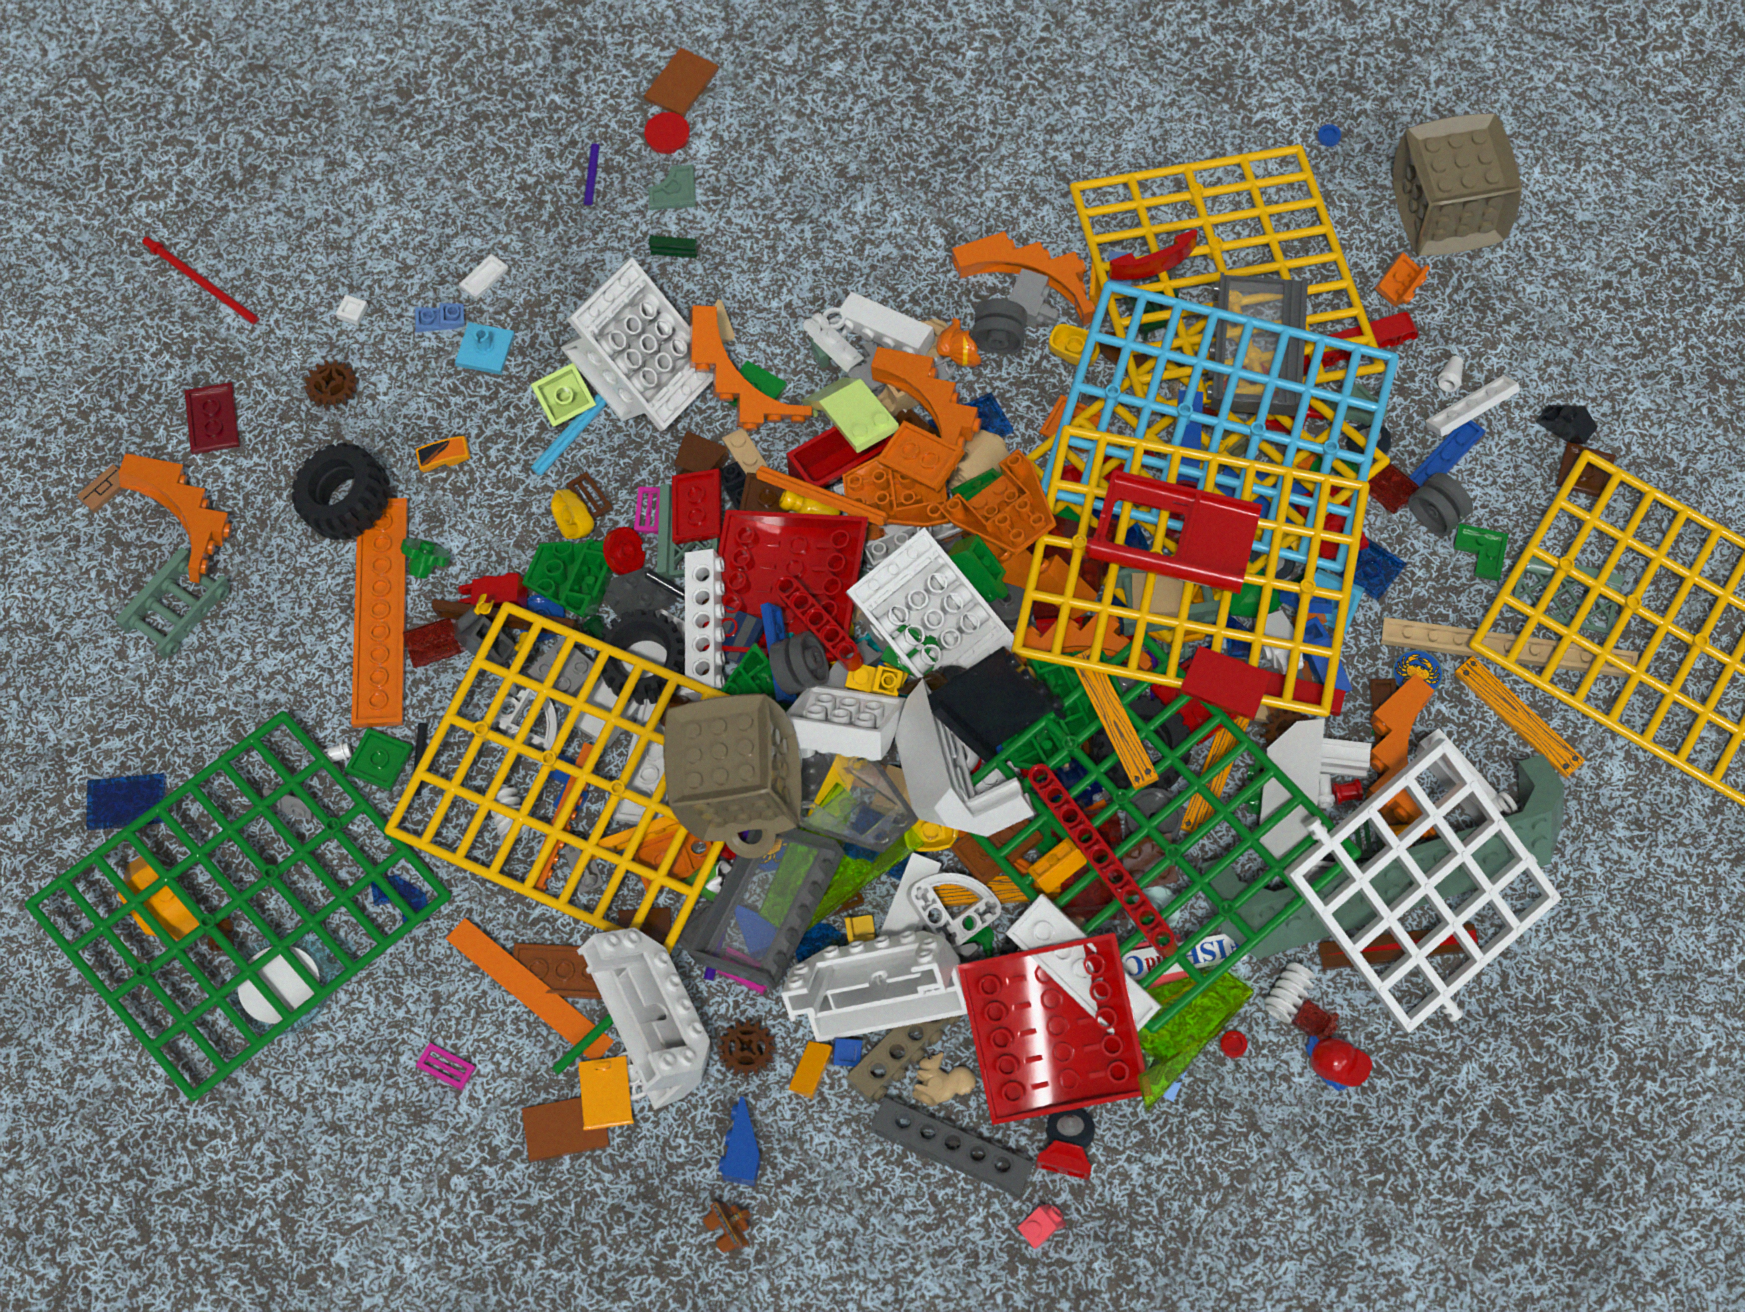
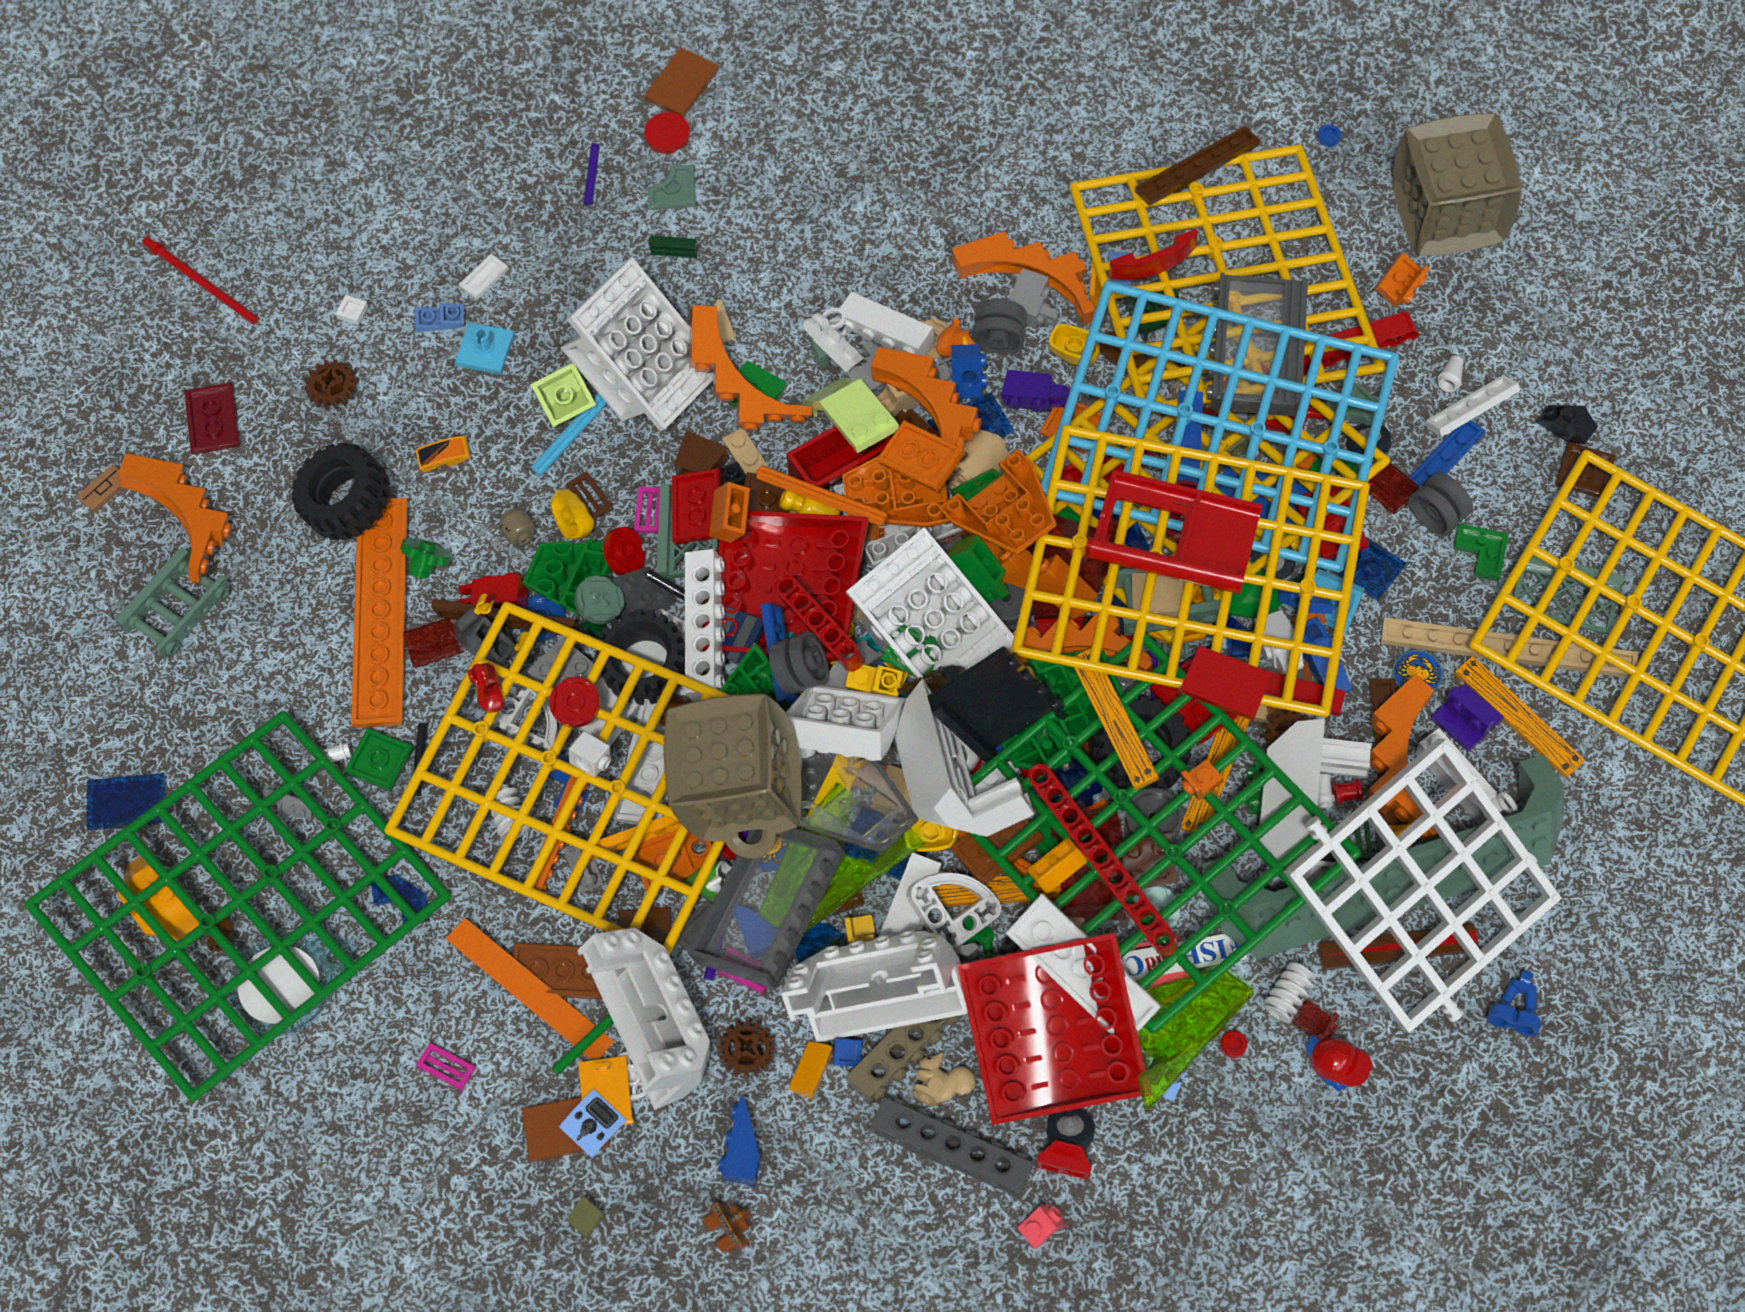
(487, 687): none -> red piece
(517, 527): none -> dark tan head
(575, 702): none -> red tile
(585, 1217): none -> olive slope
(590, 754): none -> white brick
(592, 1123): none -> light blue sticker
(598, 599): none -> sand green tile
(729, 512): none -> orange brick
(965, 359): none -> blue brick
(1032, 391): none -> dark purple hinge
(1197, 165): none -> reddish brown tile
(1201, 780): none -> orange bracket
(1466, 717): none -> dark purple bracket
(1506, 1016): none -> blue piece

